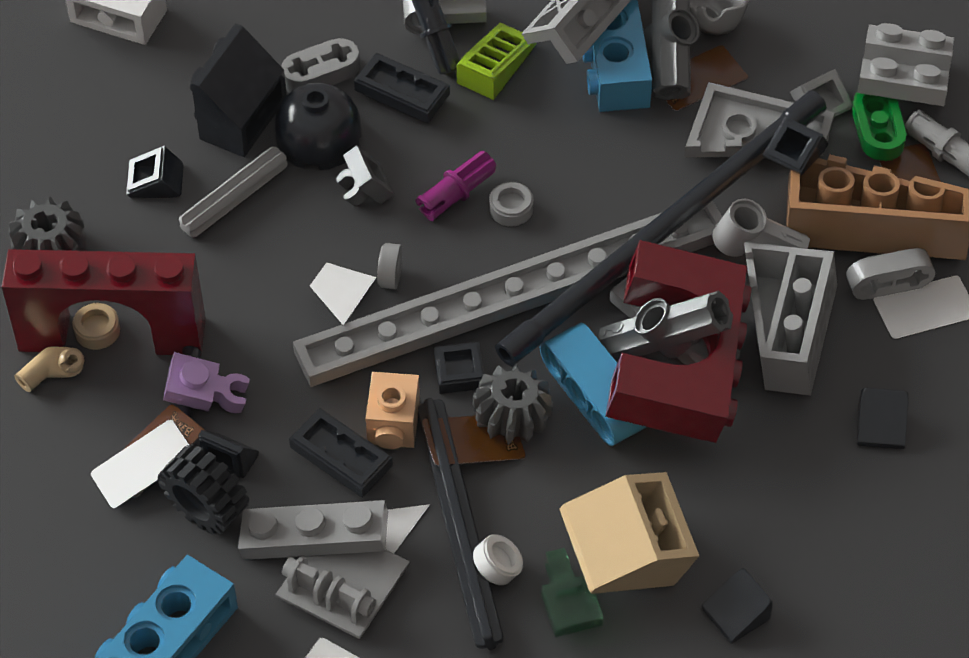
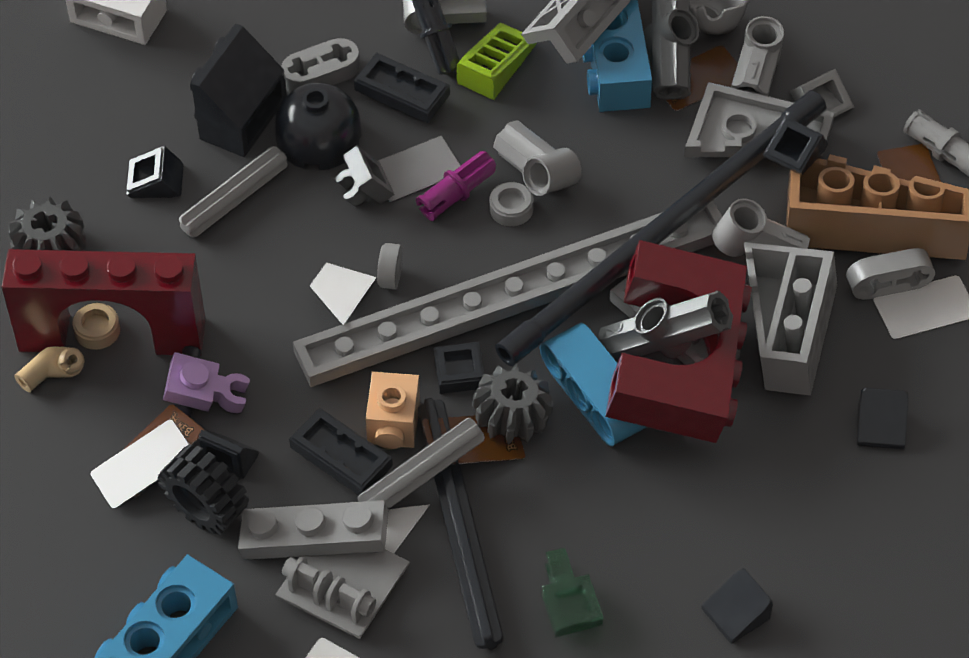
(418, 167): none -> light grey sticker
(425, 464): none -> light grey axle
(498, 559): white tile -> none
(540, 164): none -> light grey piece
(630, 534): tan slope -> none
(759, 55): none -> light grey piece
(879, 126): green plate -> none
(906, 64): light grey plate -> none

